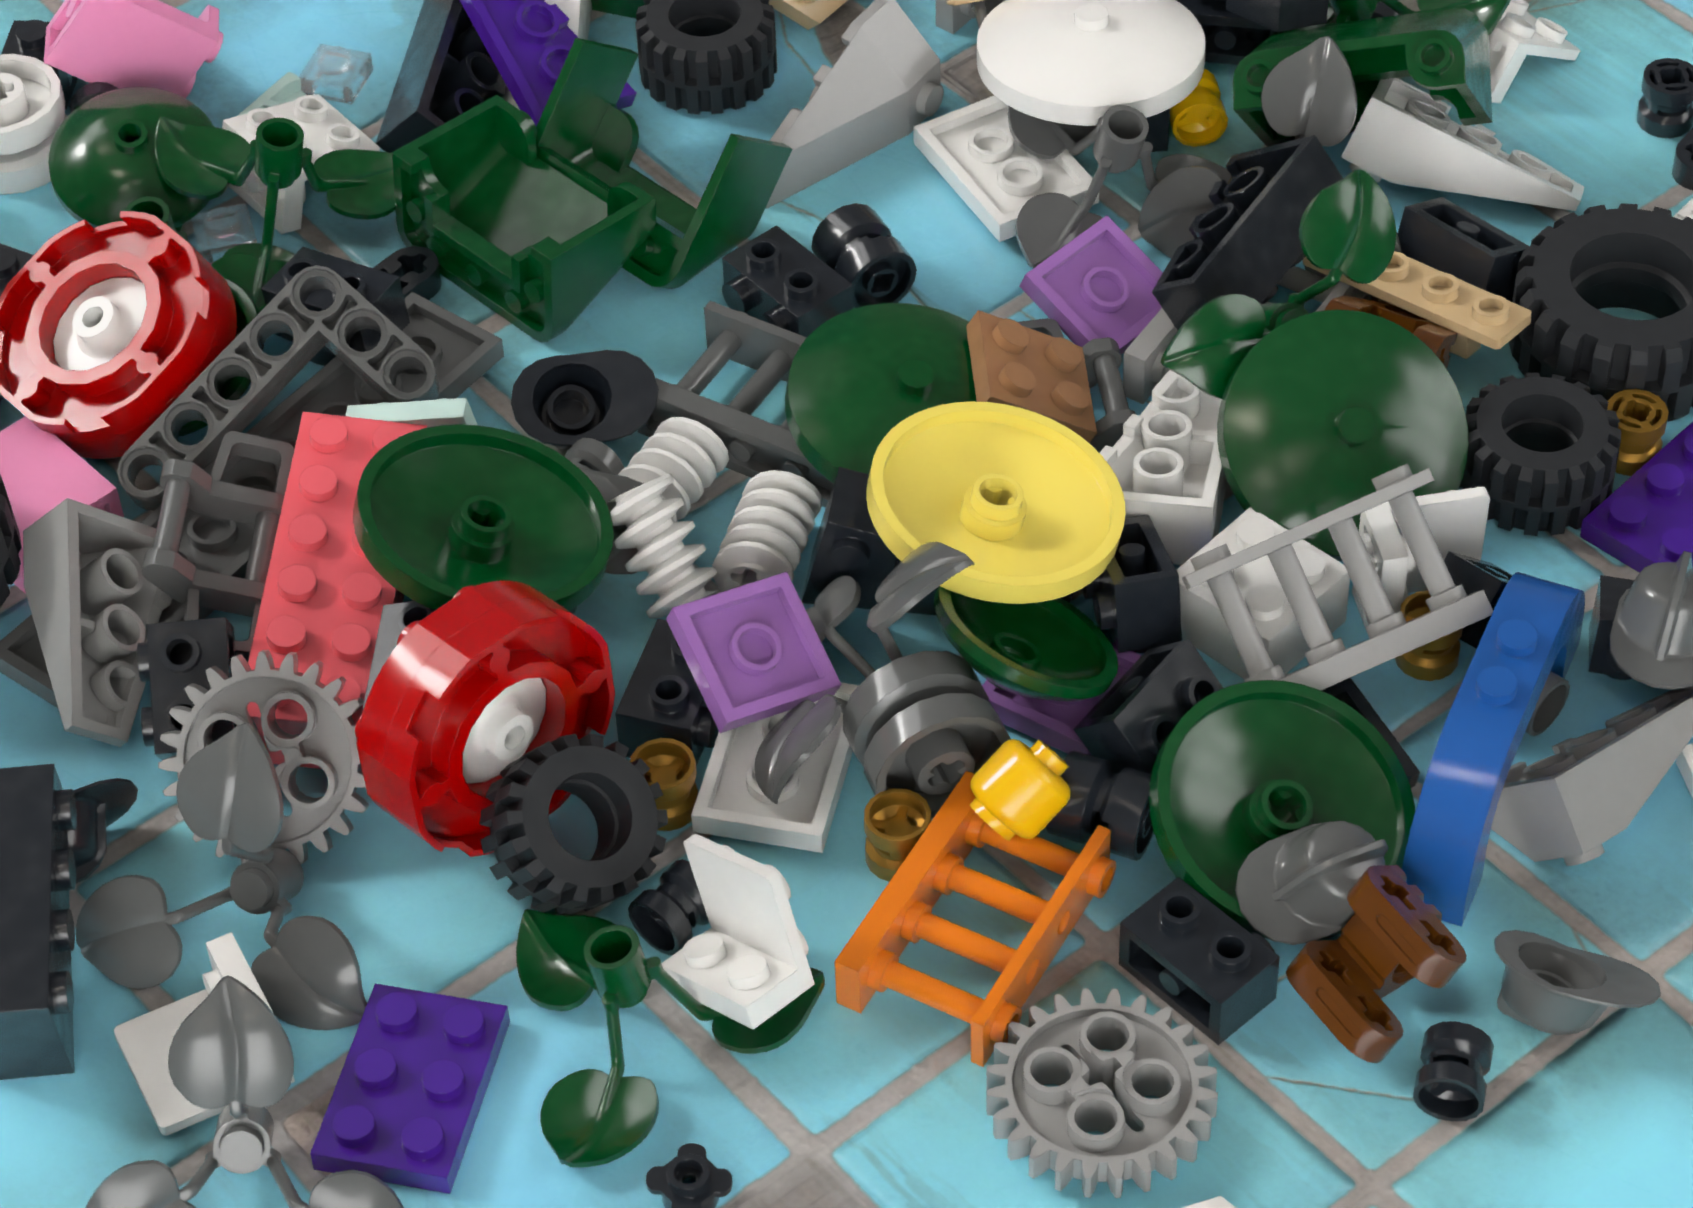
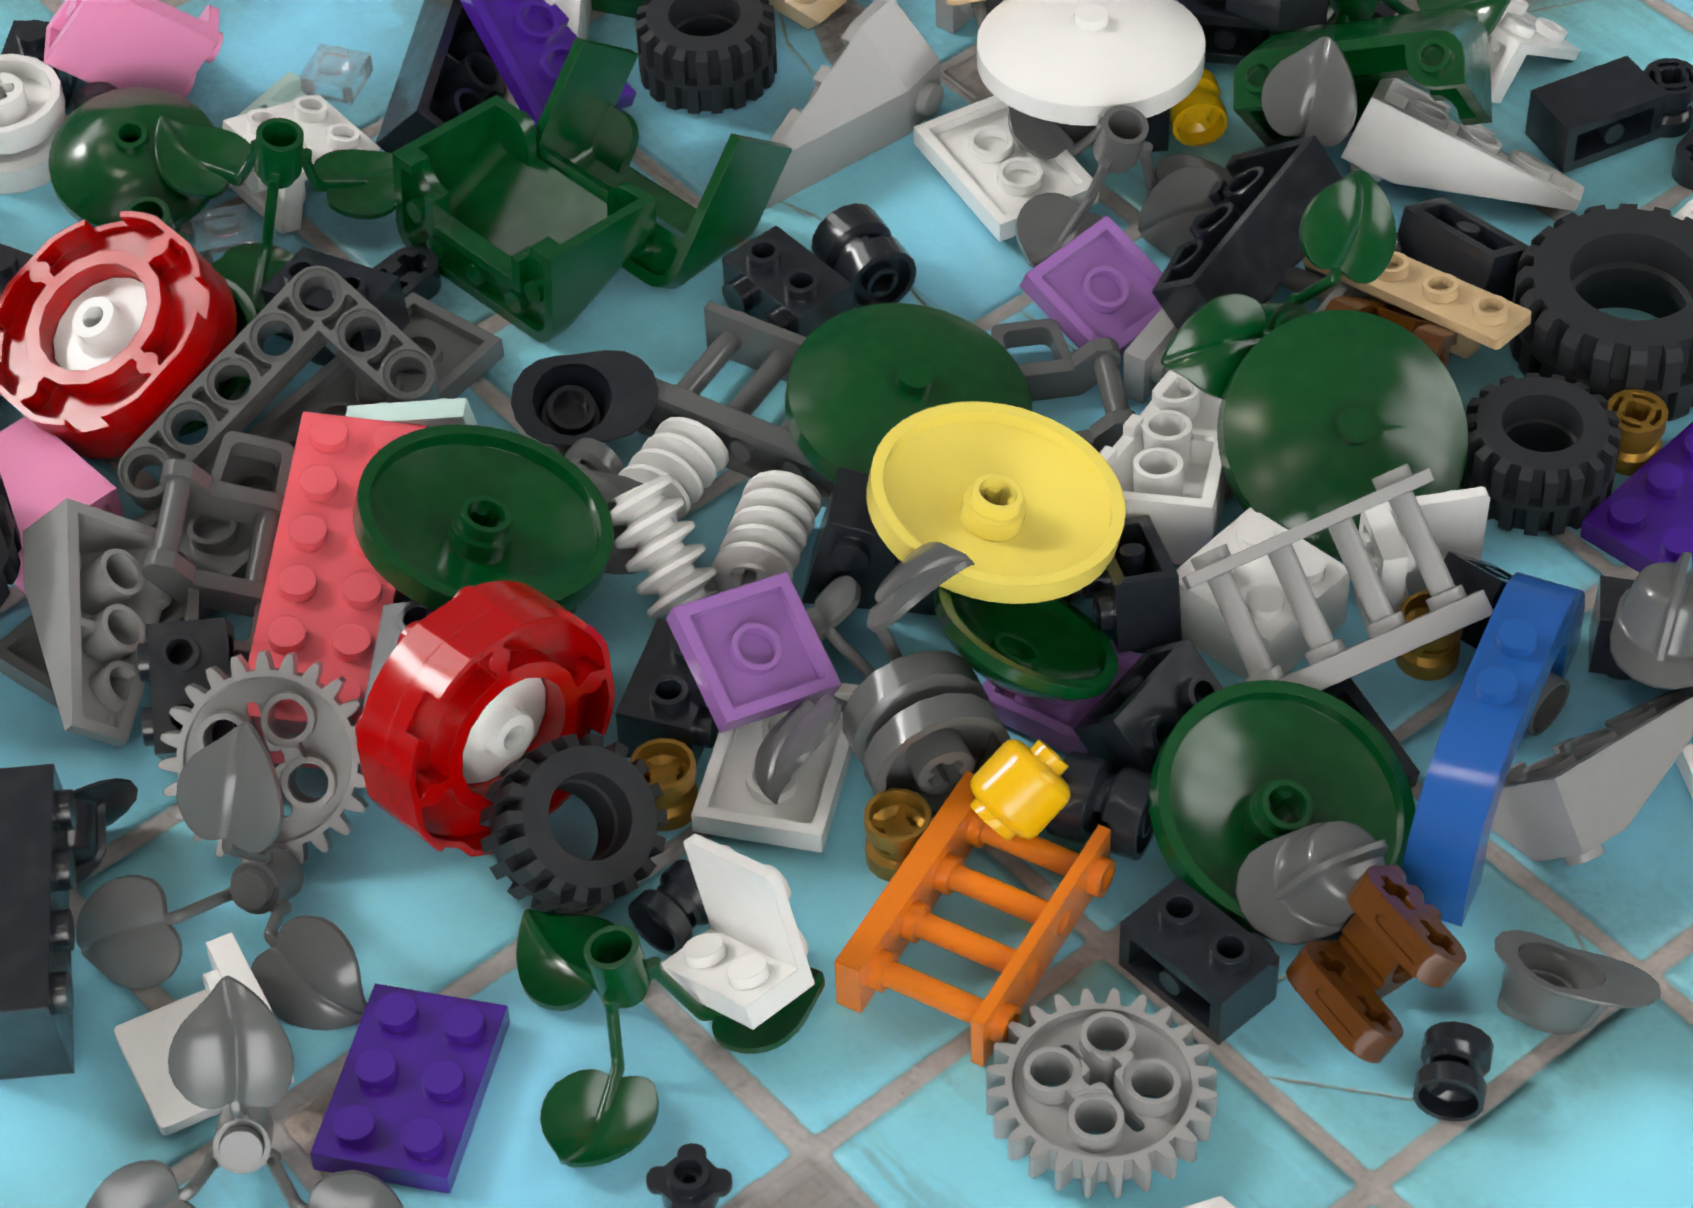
(1030, 372): medium nougat plate -> none
(1595, 114): none -> black brick

